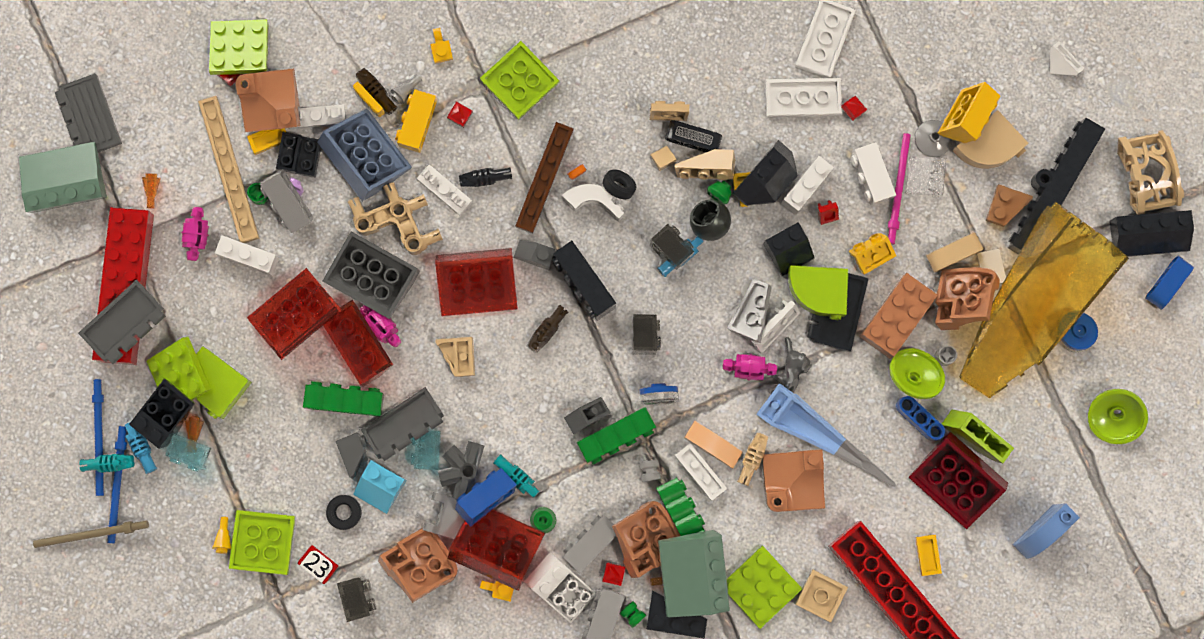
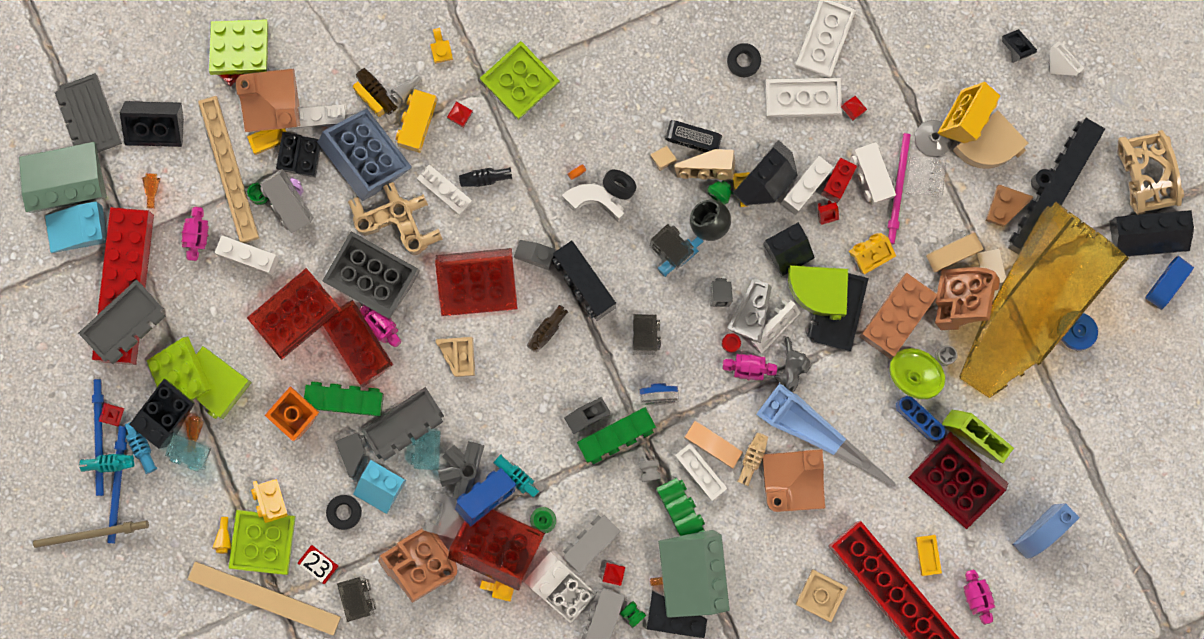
(76, 227): none -> medium azure slope
(111, 414): none -> red tile
(152, 123): none -> black slope
(264, 598): none -> tan tile
(270, 500): none -> yellow bracket
(292, 414): none -> orange slope
(544, 177): reddish brown plate -> none
(640, 535): nougat slope -> none
(661, 111): tan plate -> none
(721, 293): none -> dark grey slope
(731, 343): none -> red tile
(744, 48): none -> black tyre
(761, 587): lime plate -> none
(839, 180): none -> red brick
(979, 597): none -> dark pink piece
(1018, 45): none -> black slope
(1117, 427): lime dish -> none

